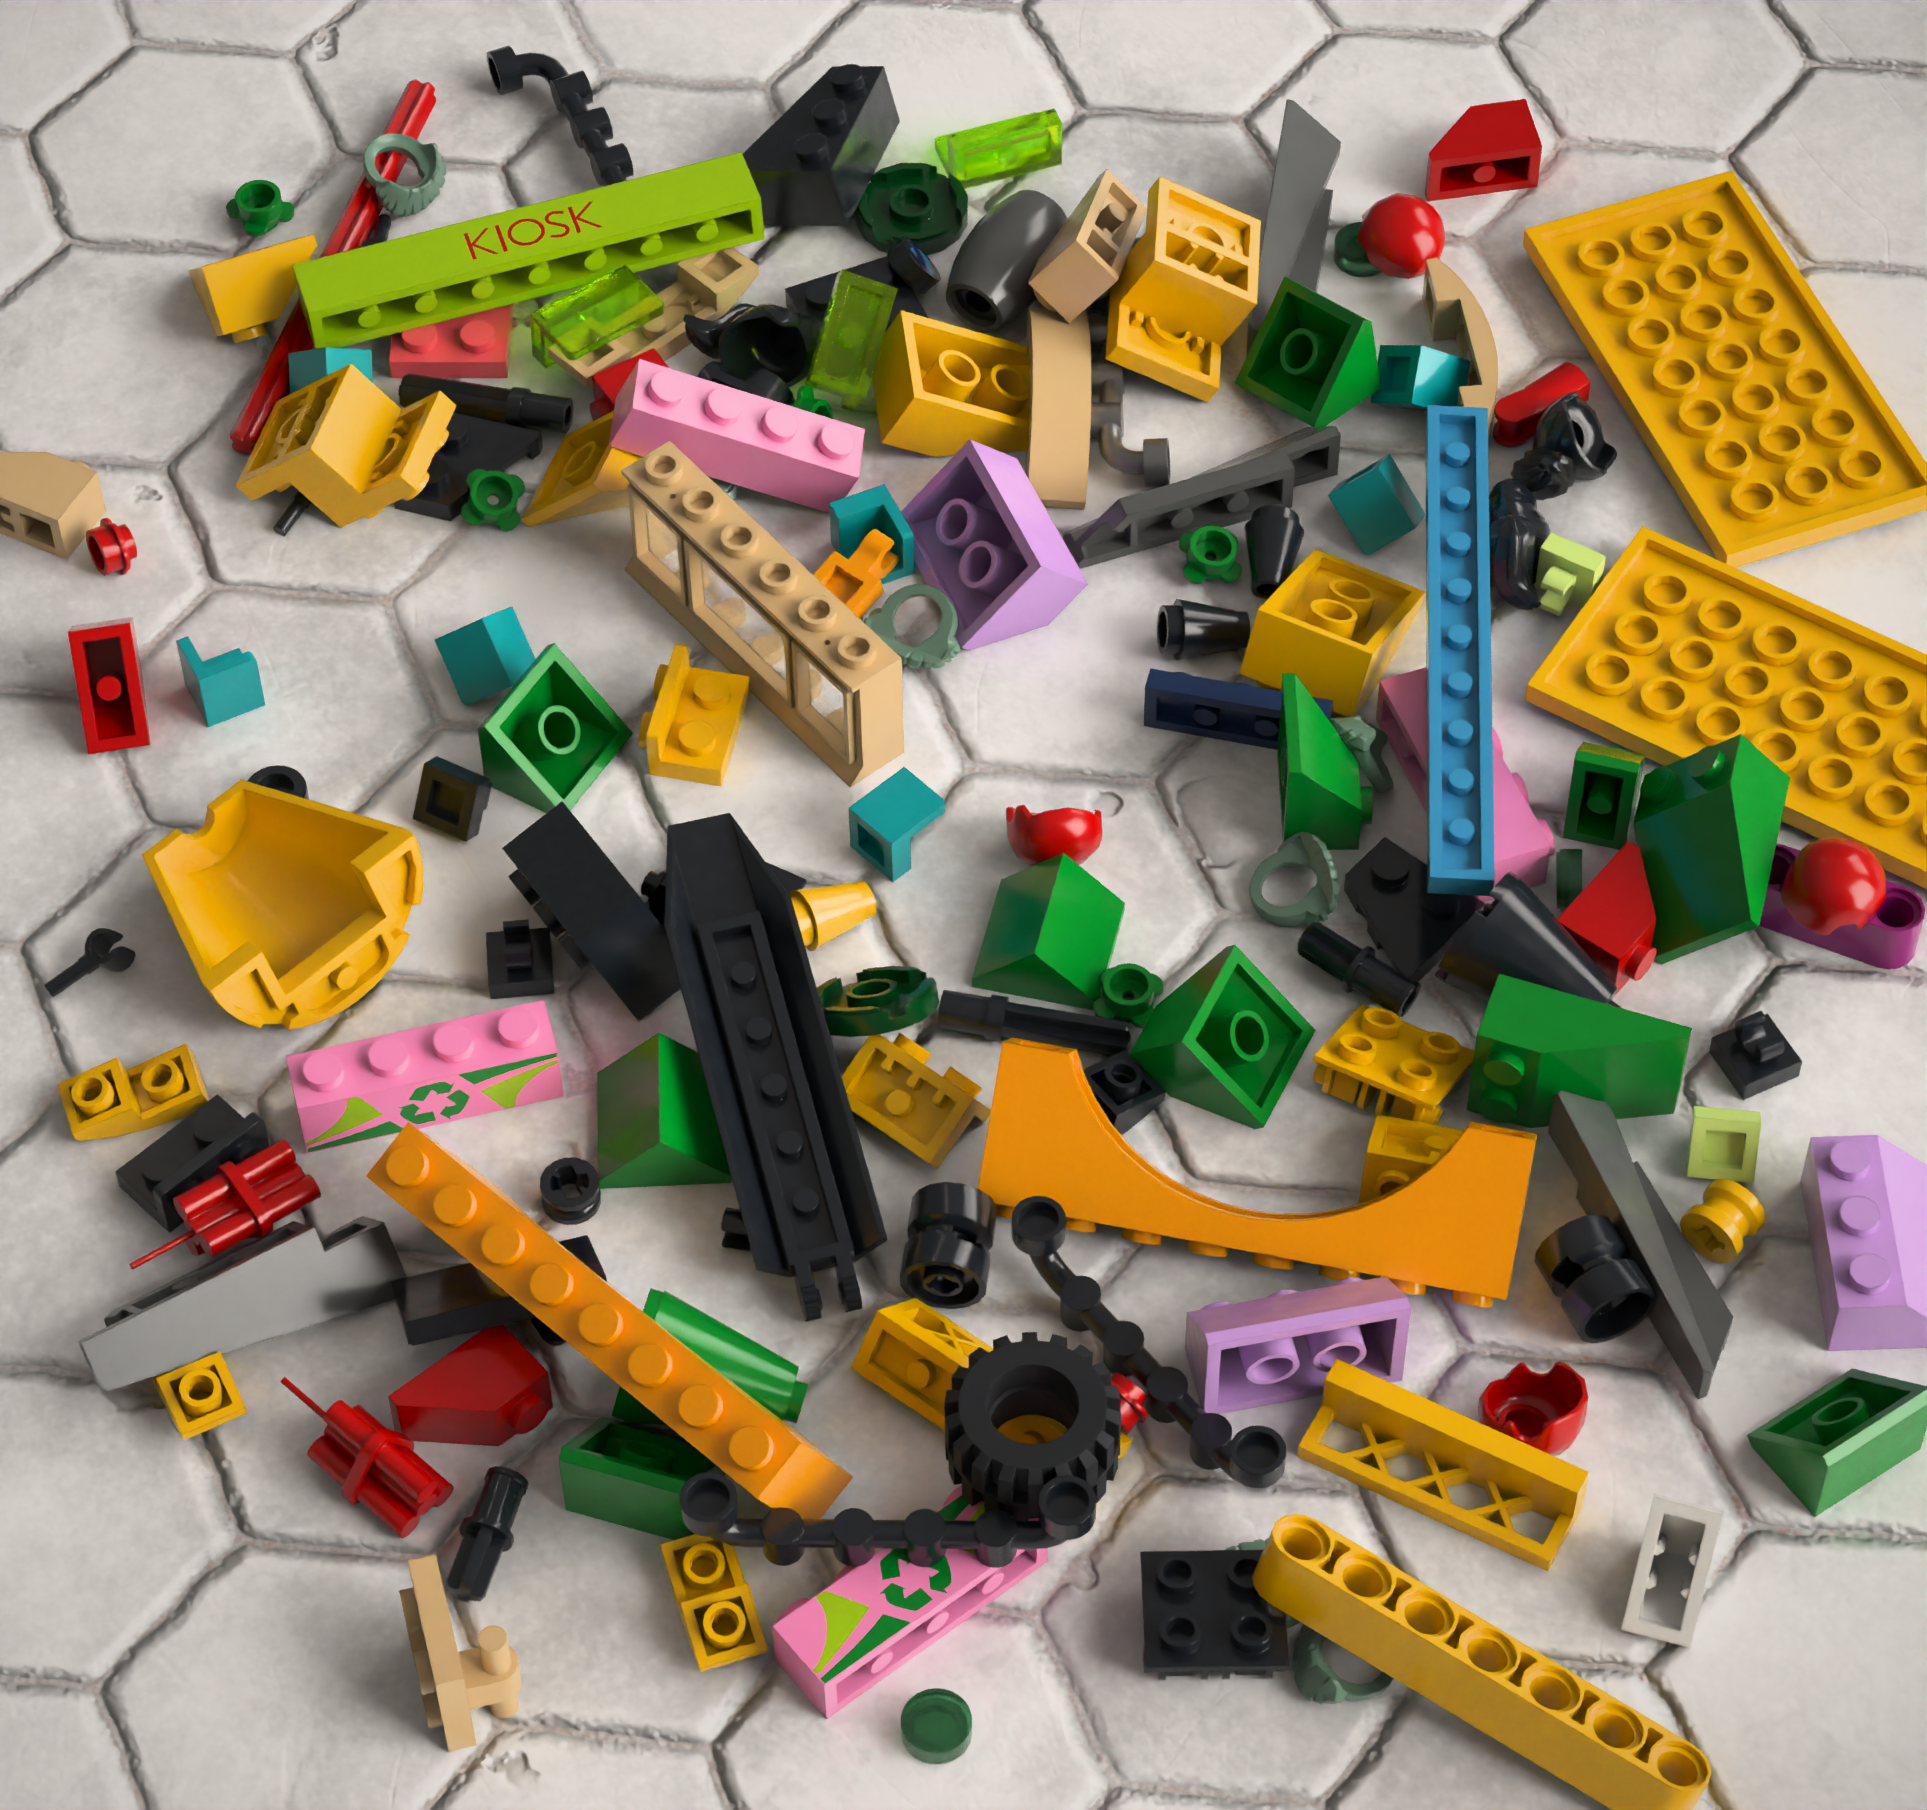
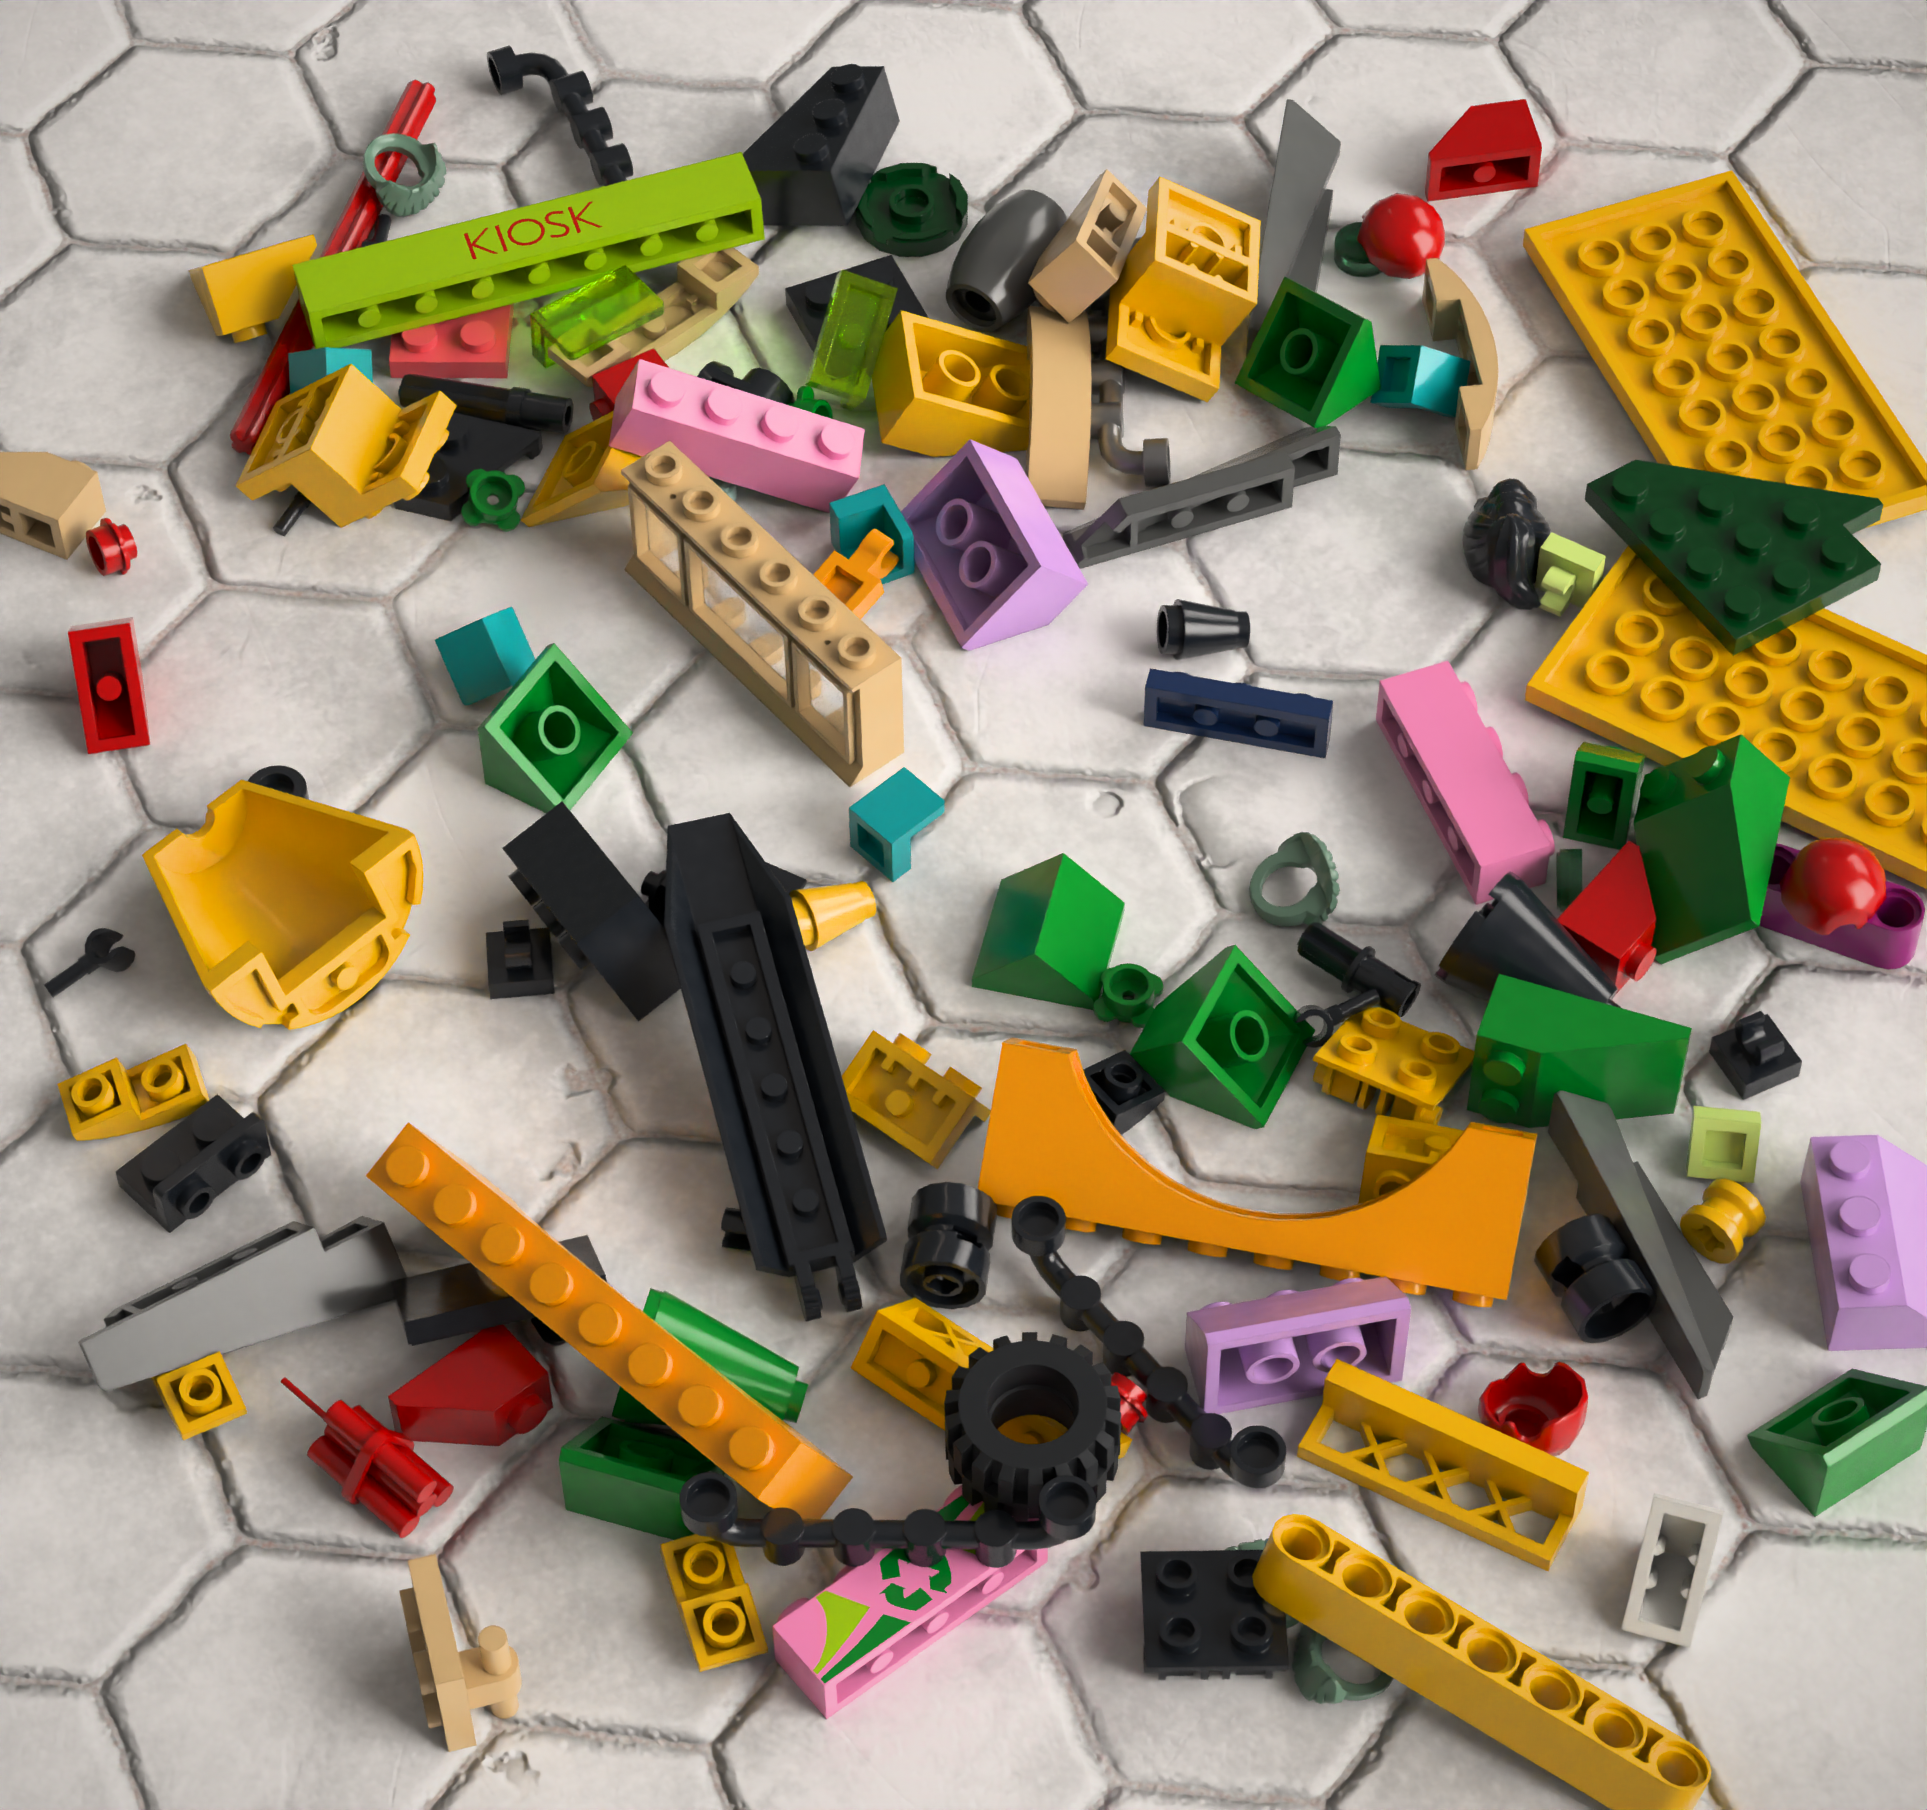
(223, 684): teal panel -> none
(241, 1202): red piece -> none
(259, 207): green plate -> none
(425, 1076): bright pink brick -> none
(451, 798): black tile -> none
(486, 1534): black axle -> none
(570, 1210): black bush -> none
(657, 1120): green slope -> none
(693, 720): yellow bracket -> none
(758, 338): black hair -> none
(879, 1001): dark green tile -> none
(913, 265): black tile -> none
(933, 651): sand green piece -> none
(936, 1726): clear green tile -> none
(999, 1018): black axle -> none
(1002, 148): clear neon green panel -> none
(1053, 832): red hair -> none
(1212, 542): green plate -> none
(1272, 547): black cone -> none
(1317, 774): green slope -> none
(1331, 629): yellow slope -> none
(1335, 1015): none -> black hand
(1367, 746): sand green piece -> none
(1377, 505): teal panel -> none
(1400, 914): black wing -> none
(1458, 653): dark azure plate -> none
(1521, 410): red bar -> none
(1565, 449): black hair -> none
(1740, 547): none -> dark green wing

